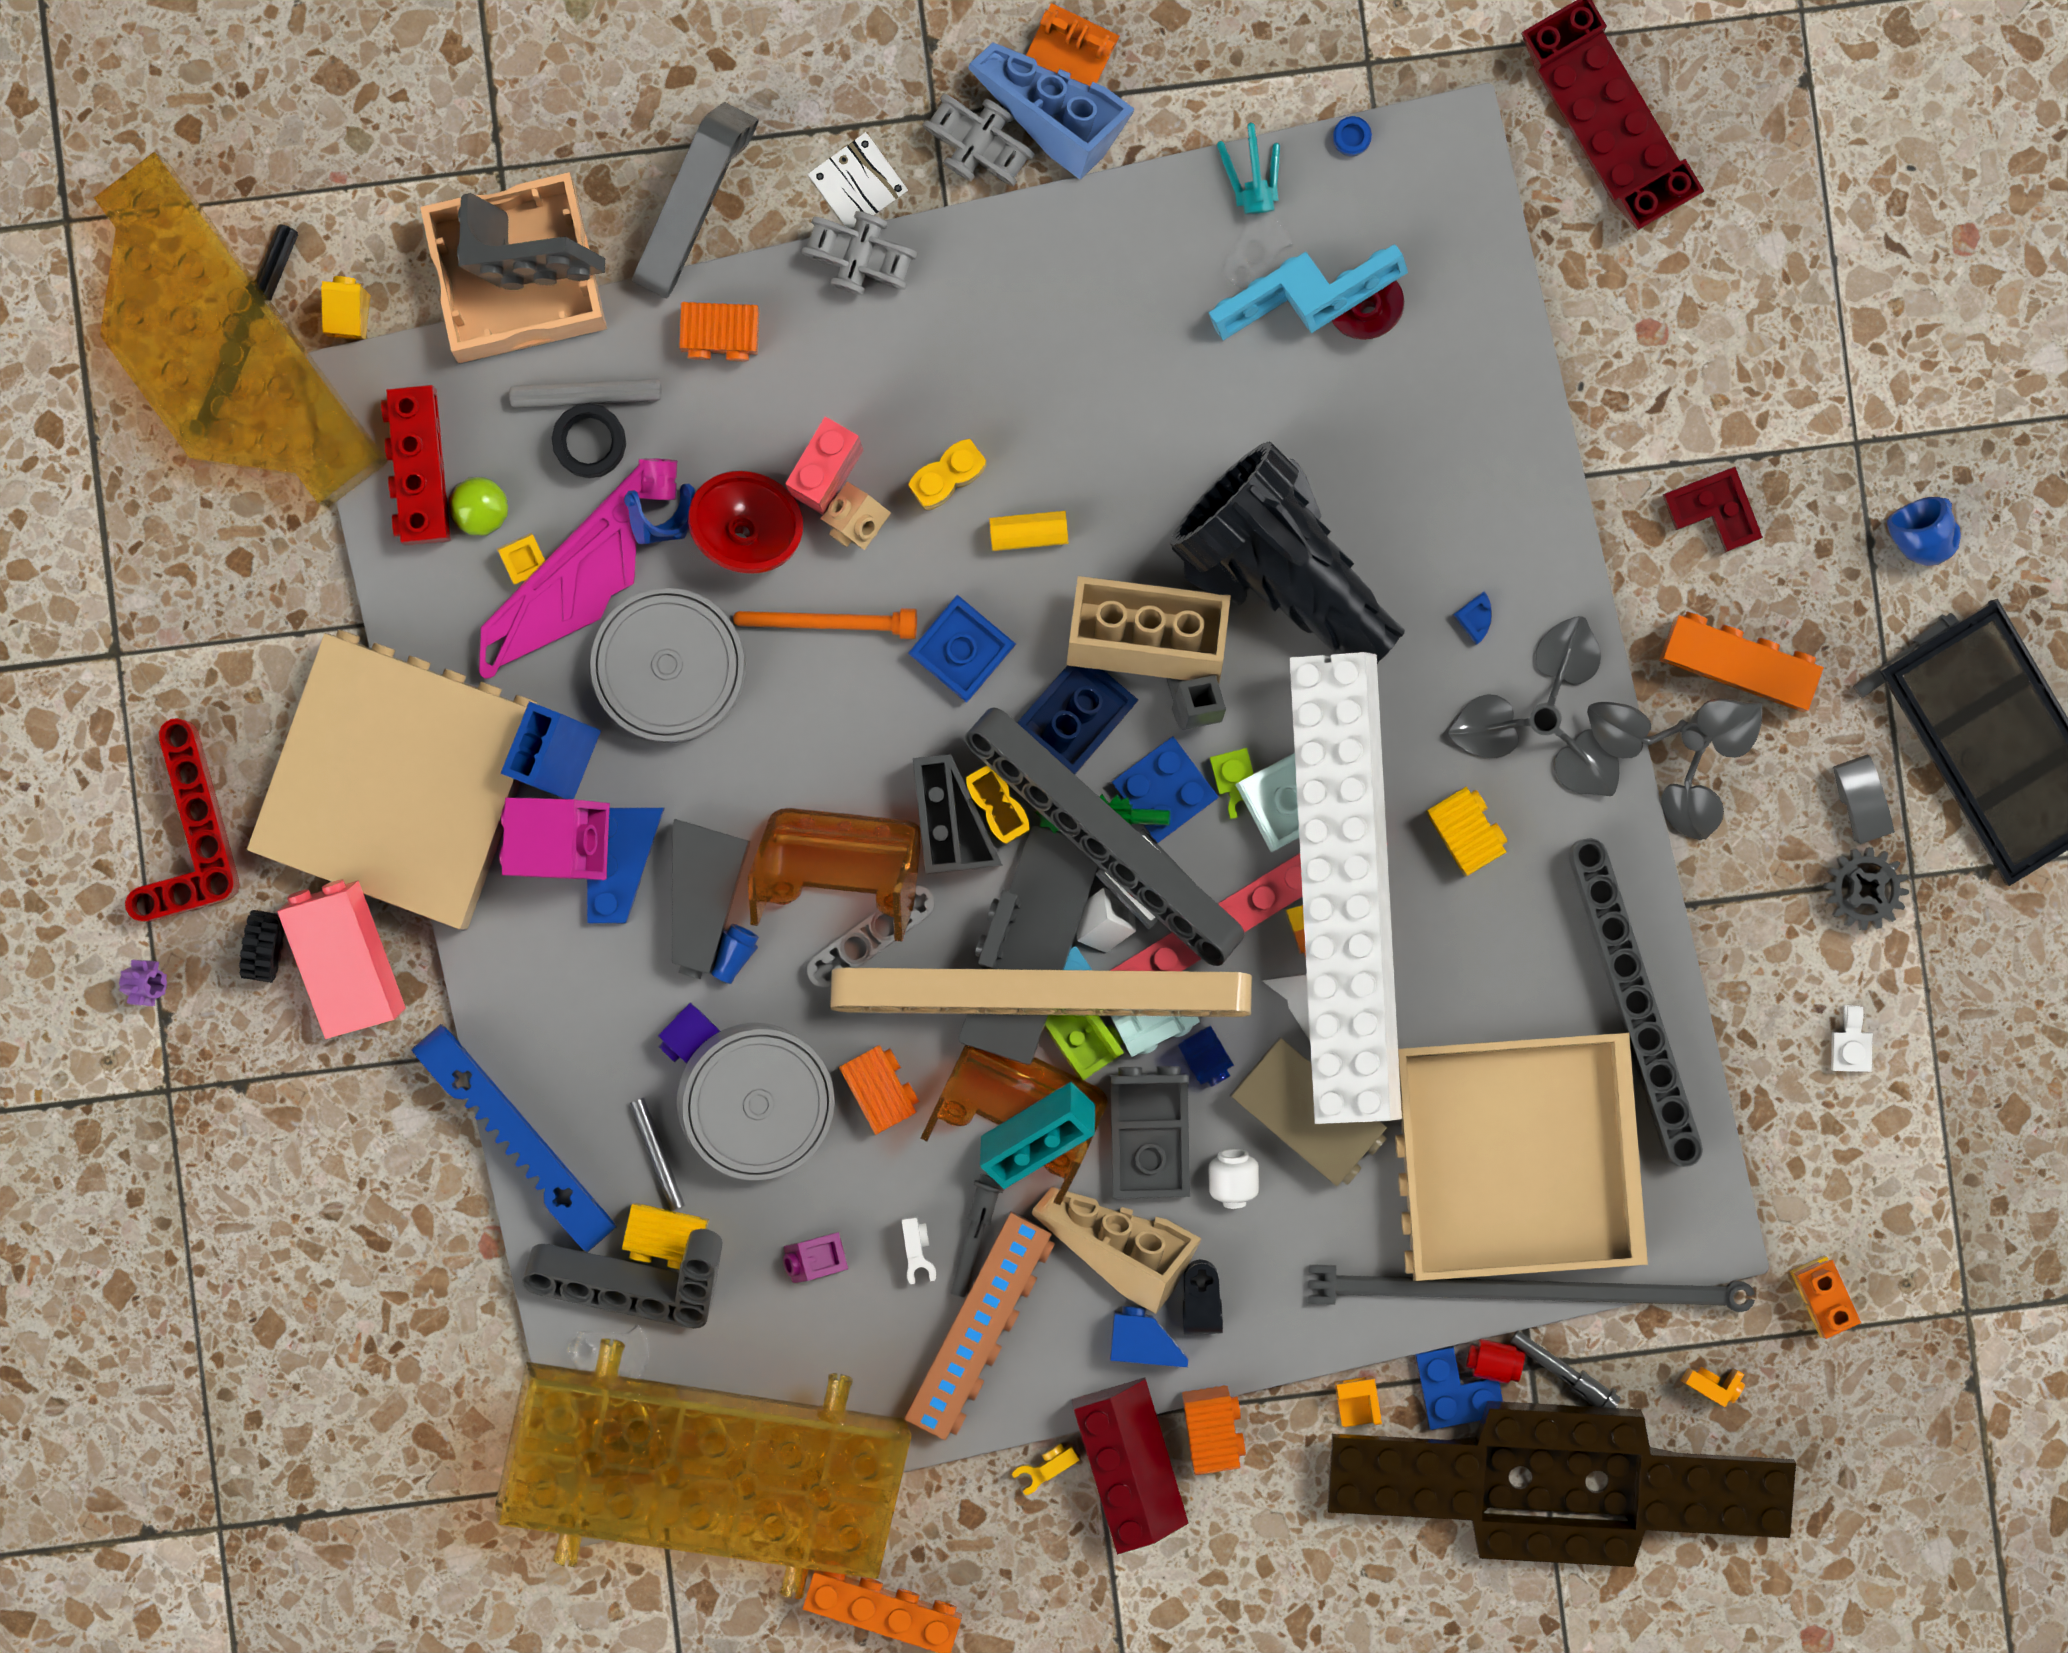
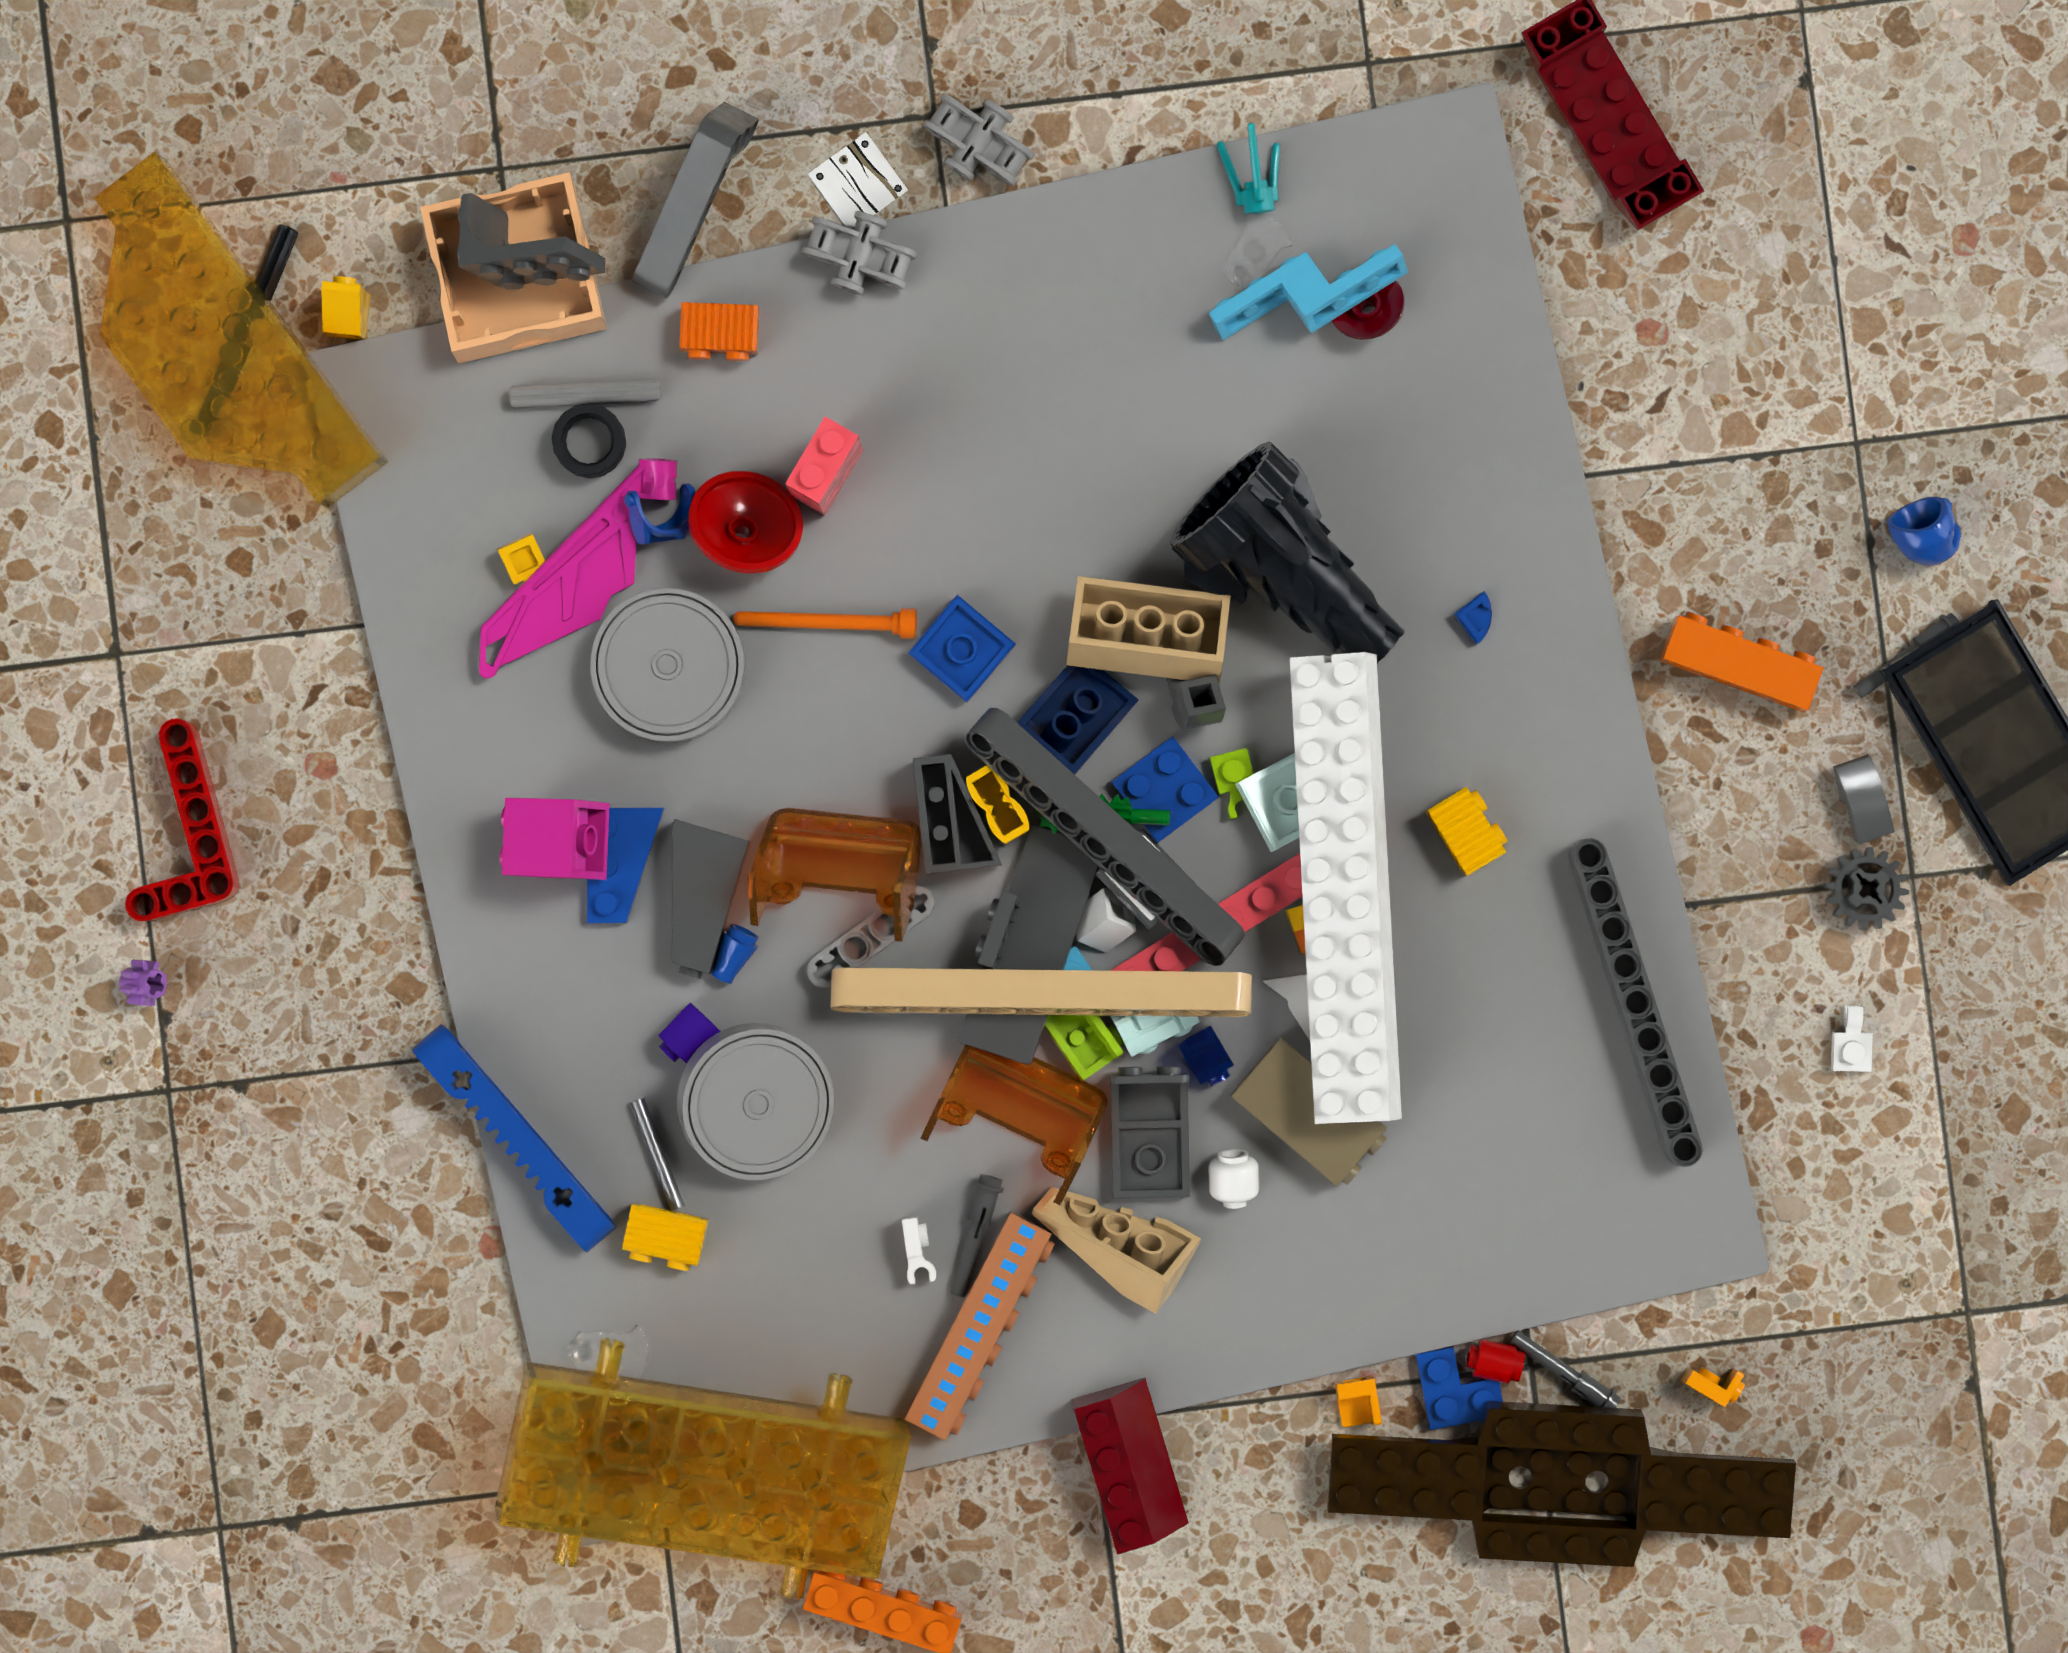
(261, 946): black tyre -> none
(341, 958): coral brick -> none
(392, 780): tan panel -> none
(417, 465): red brick -> none
(478, 506): lime hair -> none
(550, 751): blue brick -> none
(631, 1287): dark grey beam -> none
(814, 1258): magenta bracket -> none
(854, 517): tan brick -> none
(879, 1088): orange brick -> none
(938, 480): yellow brick -> none
(1028, 530): yellow axle -> none
(1037, 1135): teal brick -> none
(1056, 1460): yellow plate -> none
(1062, 115): medium blue wedge -> none
(1072, 45): orange hinge -> none
(1143, 1340): blue slope -> none
(1202, 1305): black piece -> none
(1212, 1429): orange brick -> none
(1352, 136): blue tile -> none
(1488, 722): dark grey plant -> none
(1520, 1157): tan panel -> none
(1524, 1290): dark grey hinge -> none
(1723, 500): dark red plate -> none
(1724, 722): dark grey plant -> none
(1826, 1295): orange hips -> none

